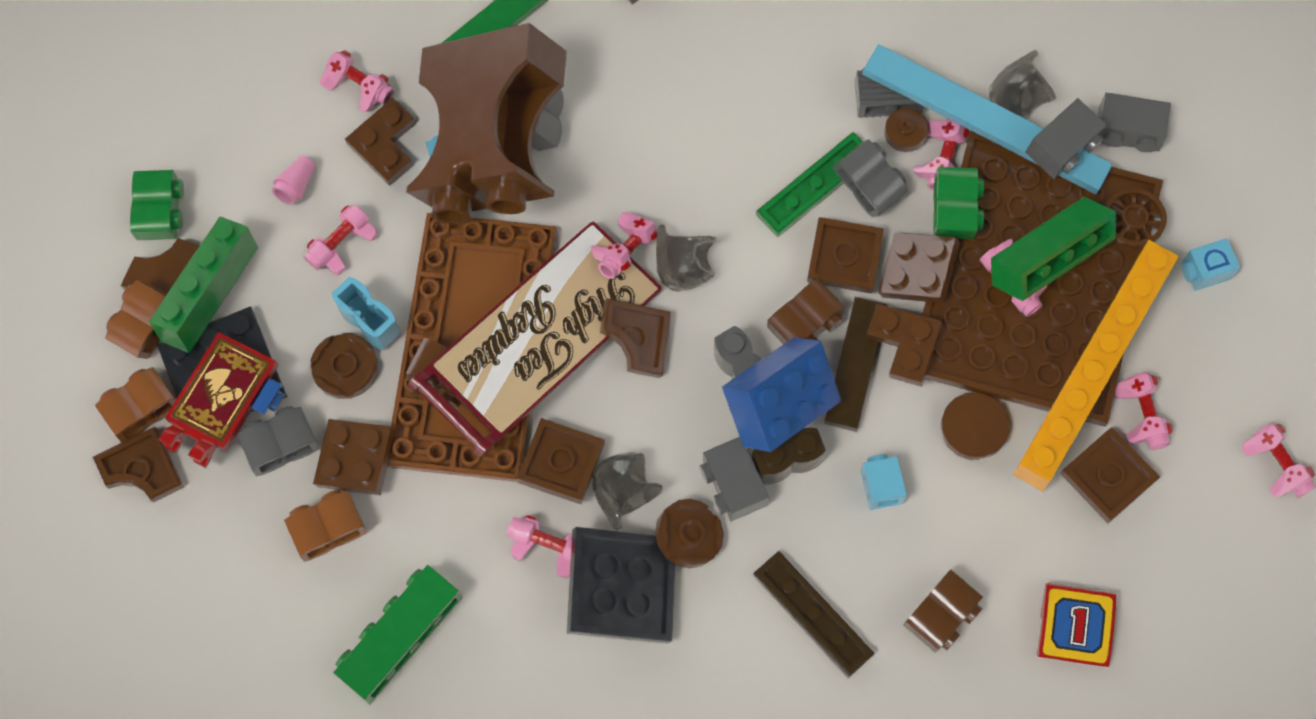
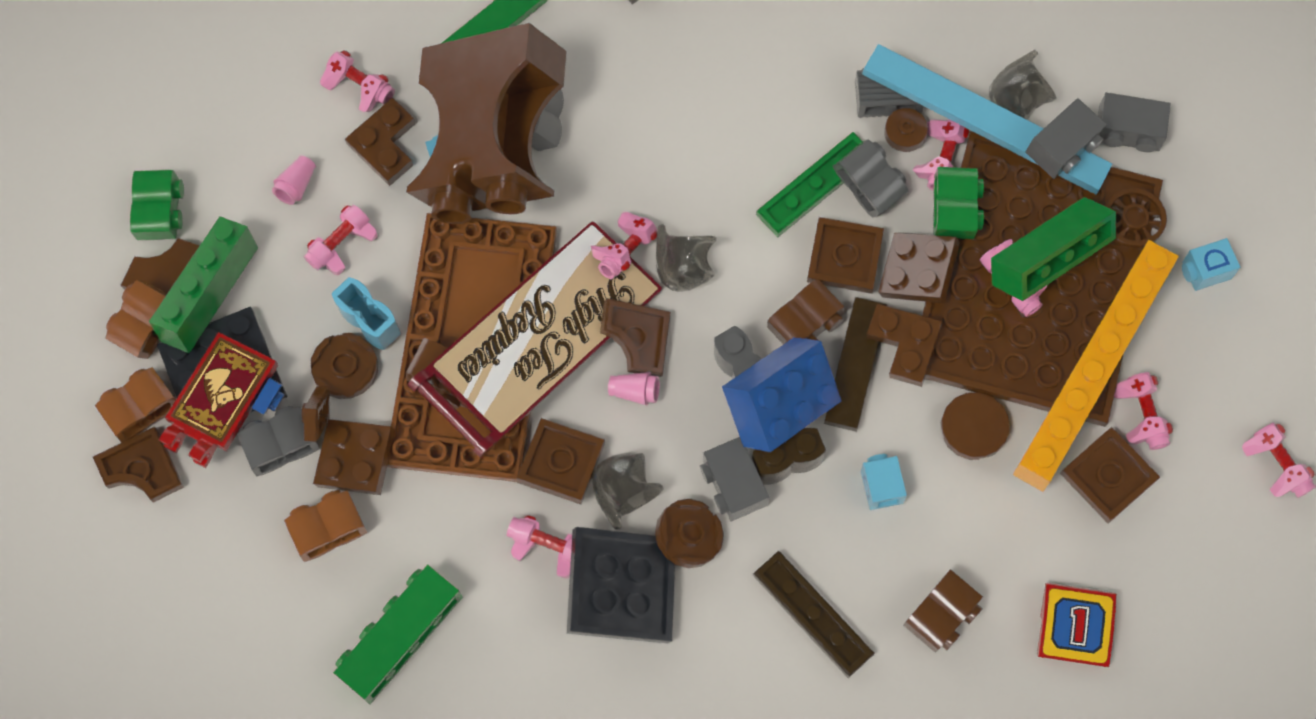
(316, 413): none -> reddish brown plate
(637, 387): none -> bright pink cone

